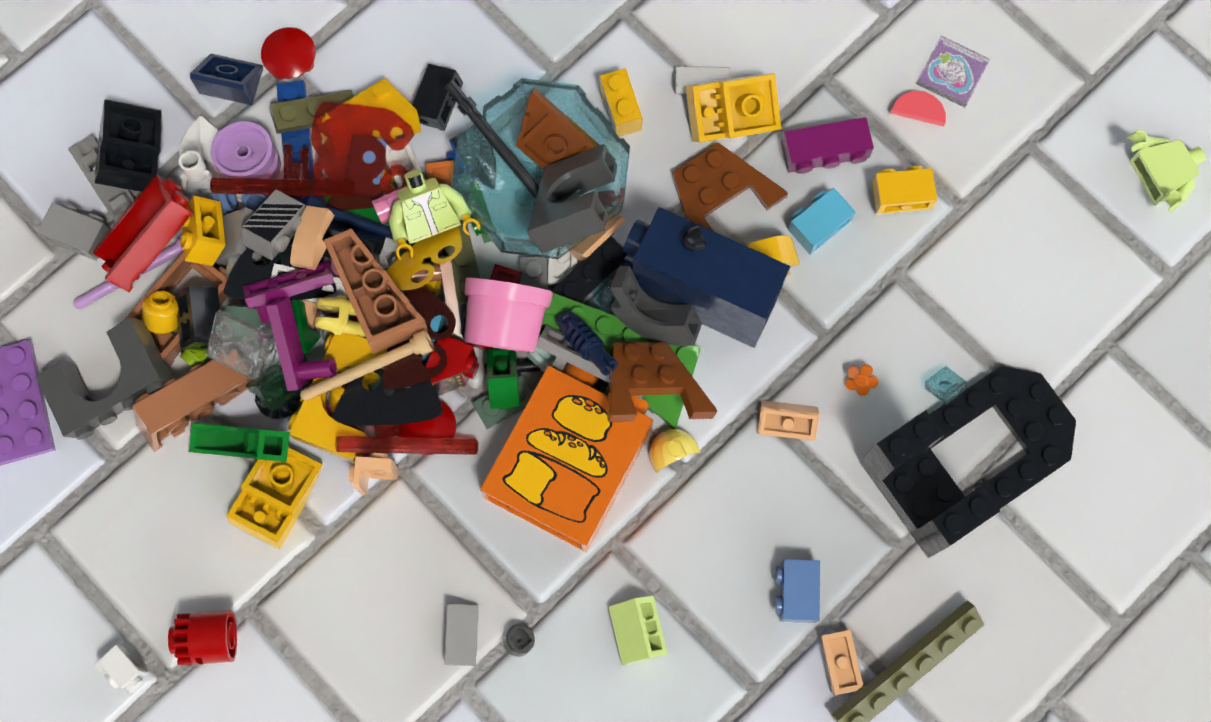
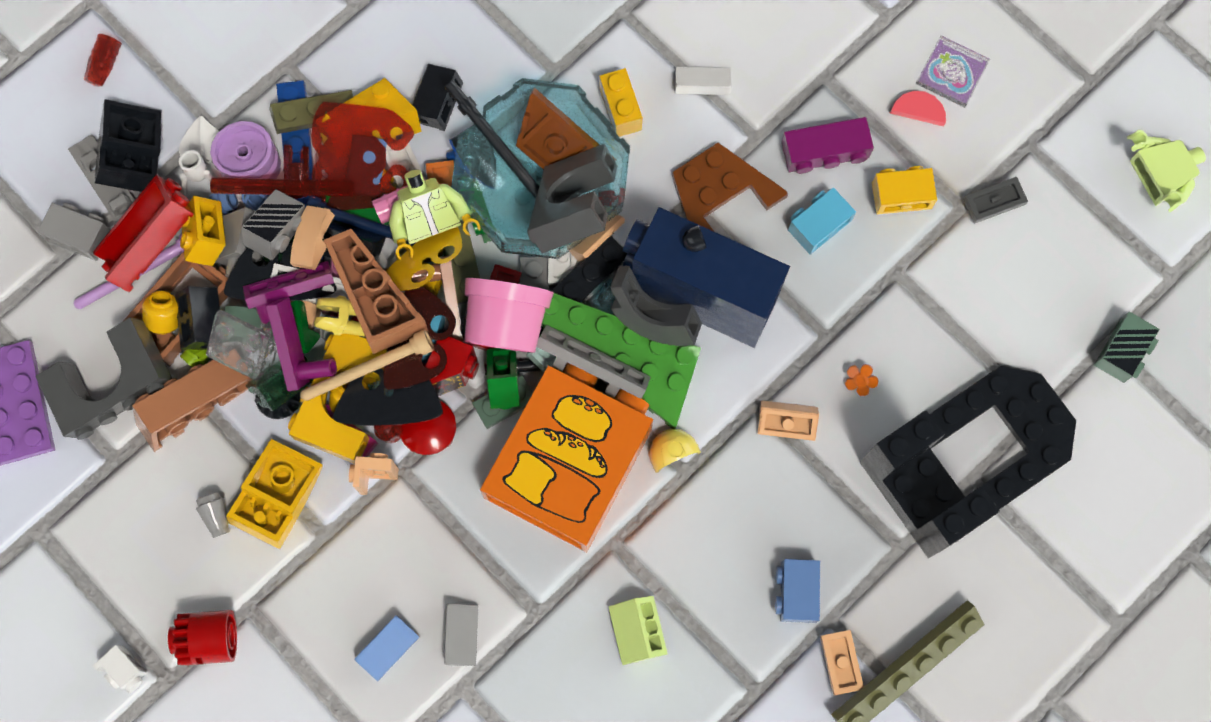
(101, 59): none -> clear red hinge
(213, 513): none -> light grey cone
(227, 78): dark blue slope -> none
(239, 442): green arch -> none
(288, 53): red dish -> none
(359, 444): clear red axle -> none
(386, 648): none -> medium blue slope
(519, 640): dark grey tile -> none
(585, 342): dark blue hinge -> none
(652, 370): dark orange wing -> none
(733, 107): yellow slope -> none
(778, 248): yellow brick -> none
(945, 385): clear light blue plate -> none
(995, 200): none -> dark grey plate
(1127, 347): none -> brick

